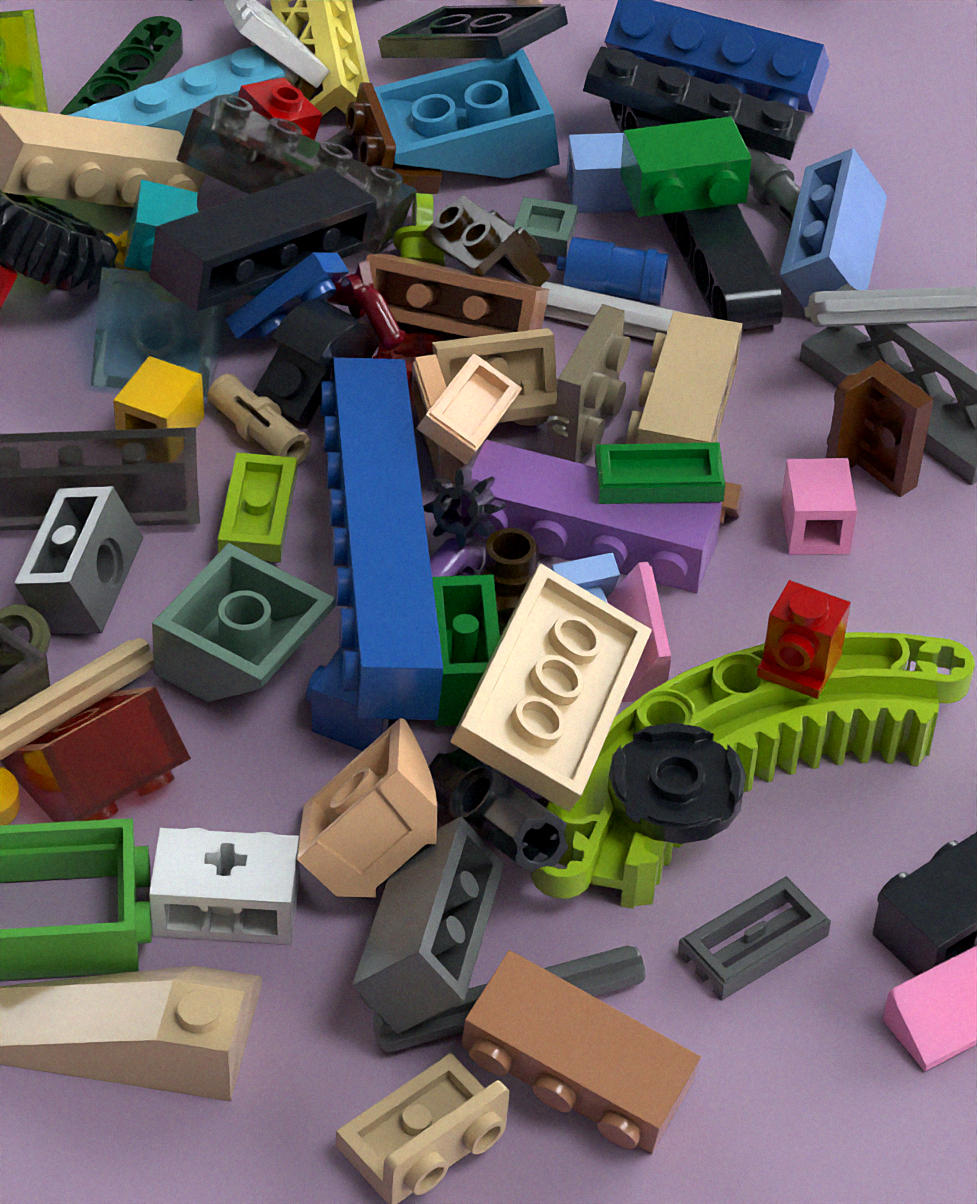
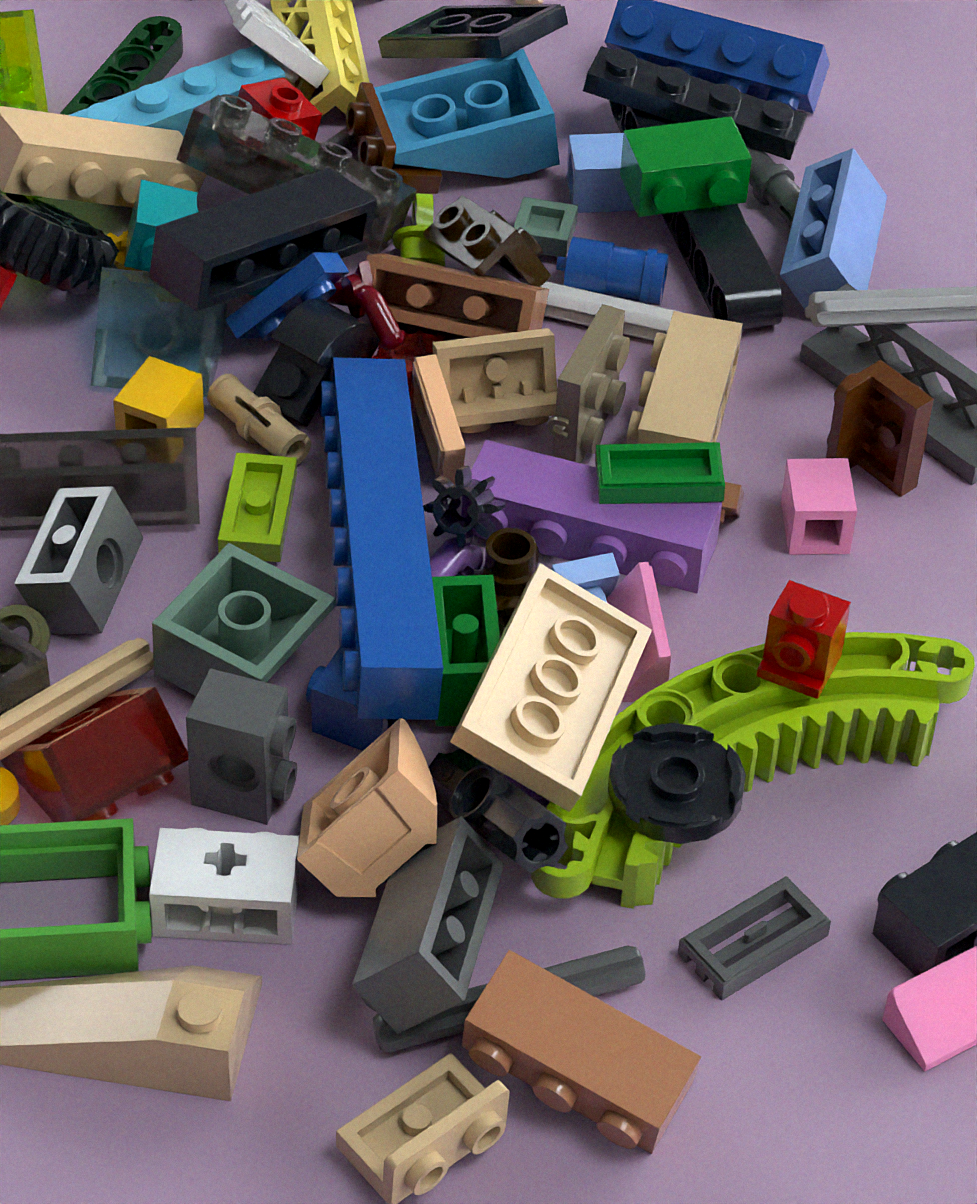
(240, 746): none -> dark grey brick
(469, 408): light nougat tile -> none

